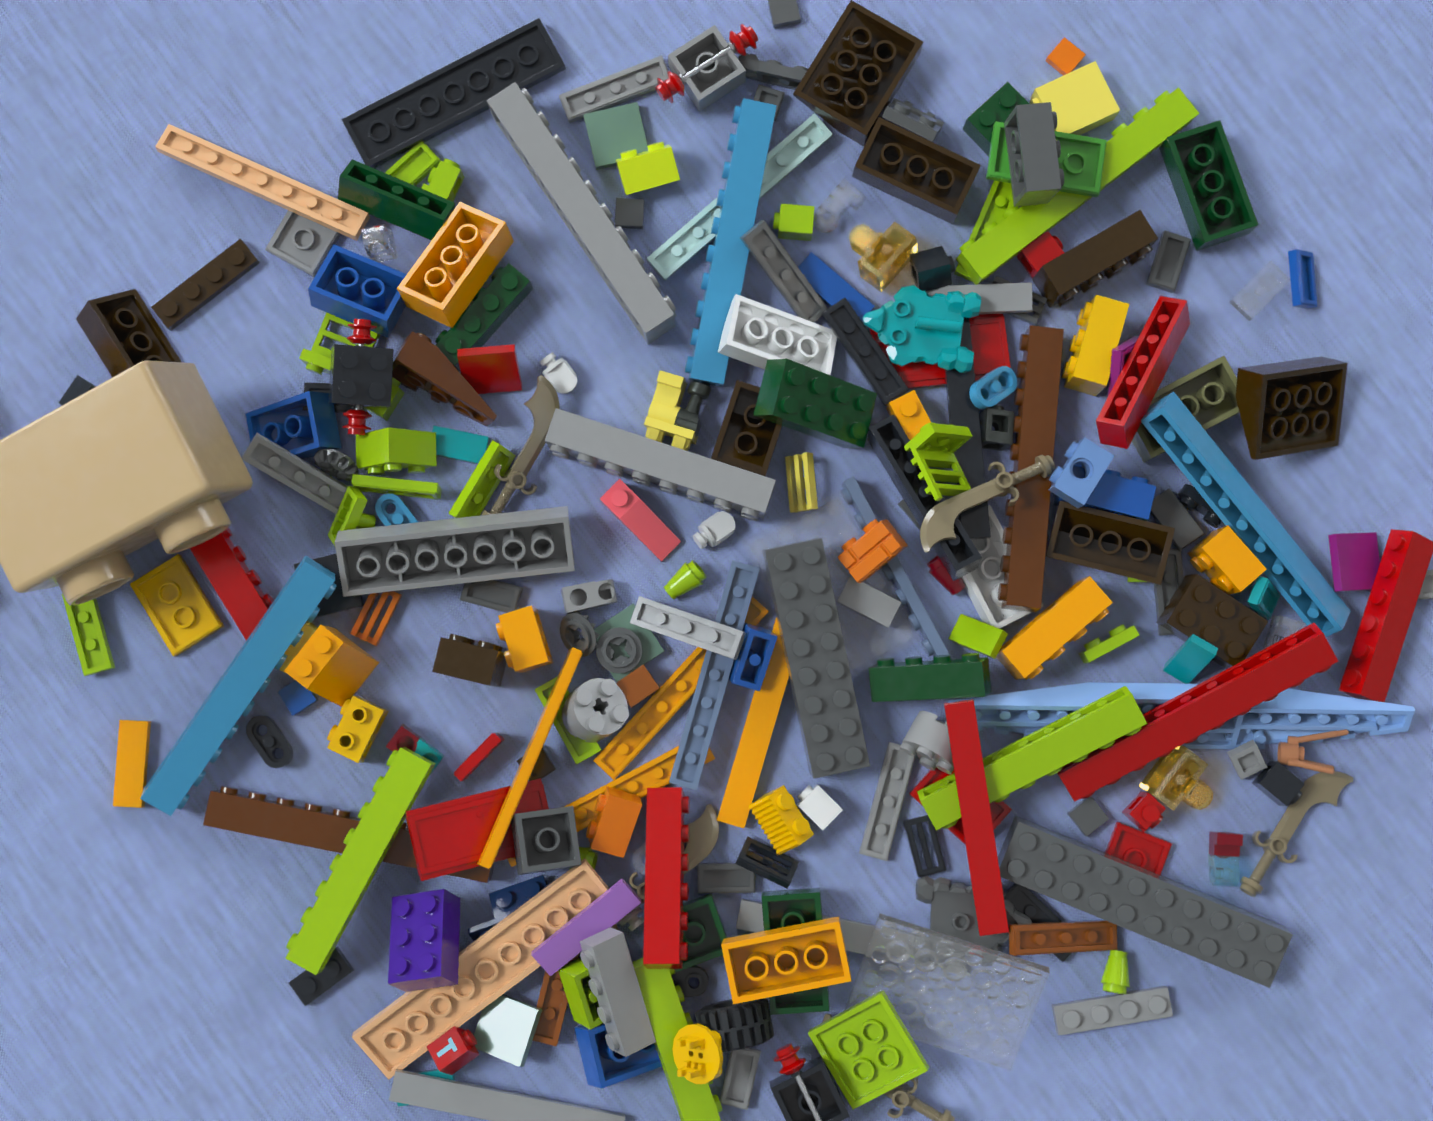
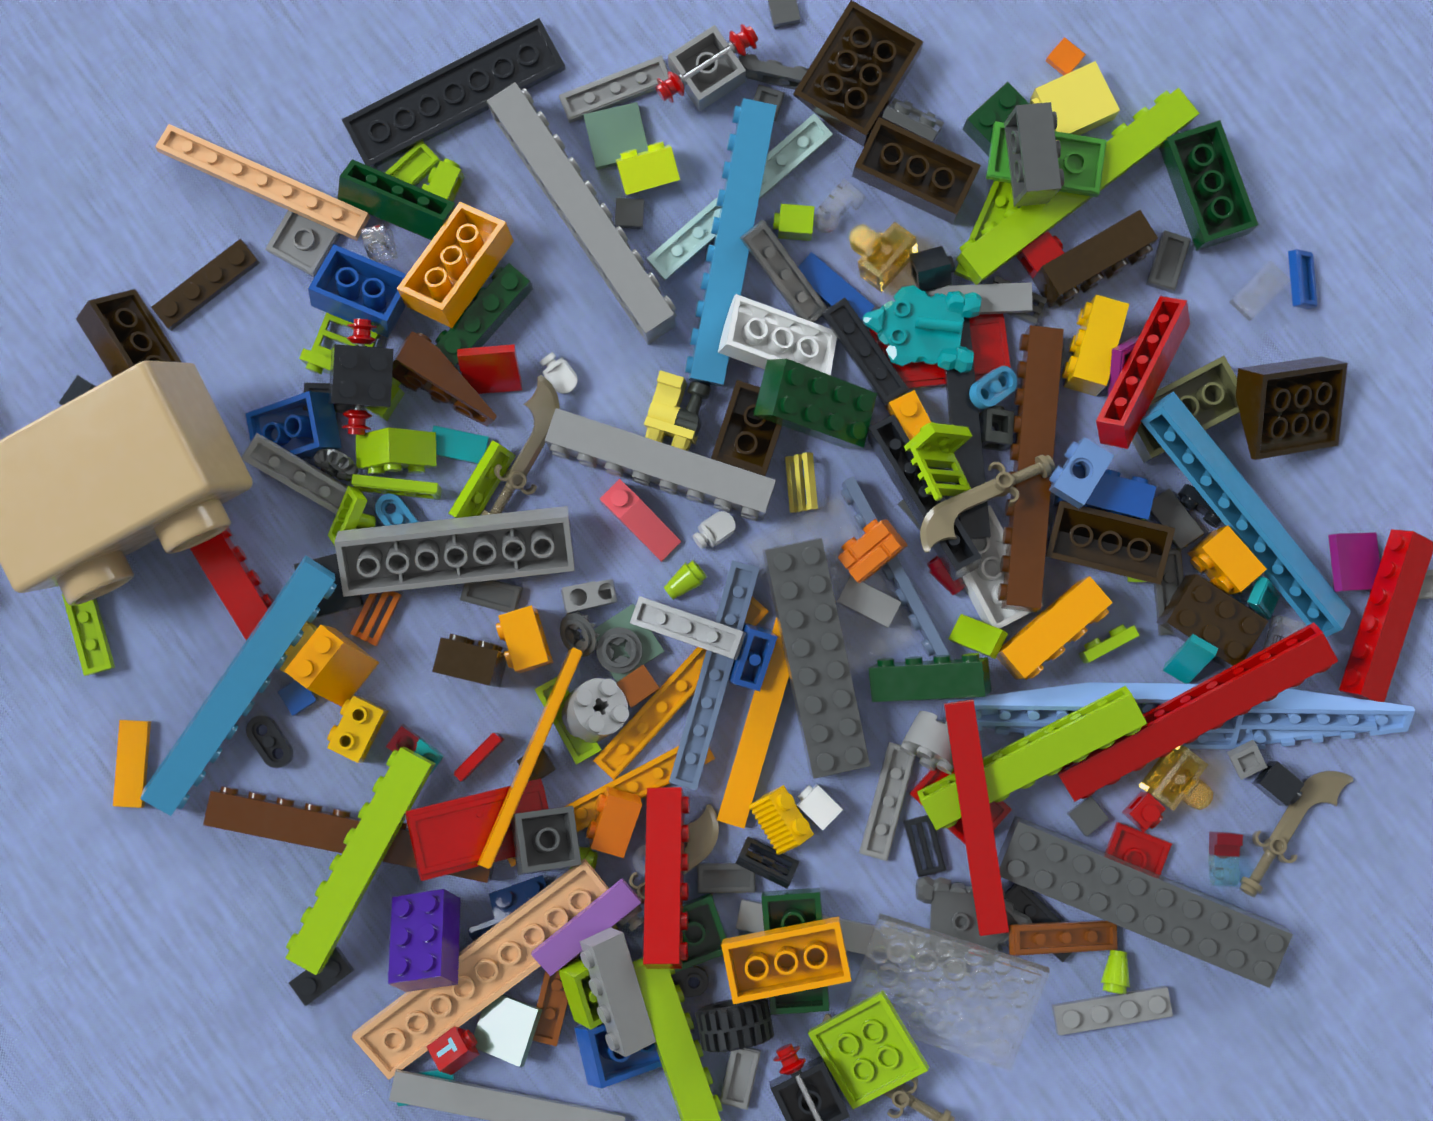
(176, 605): yellow tile -> none
(700, 1041): yellow plate -> none
(1292, 754): nougat plant -> none

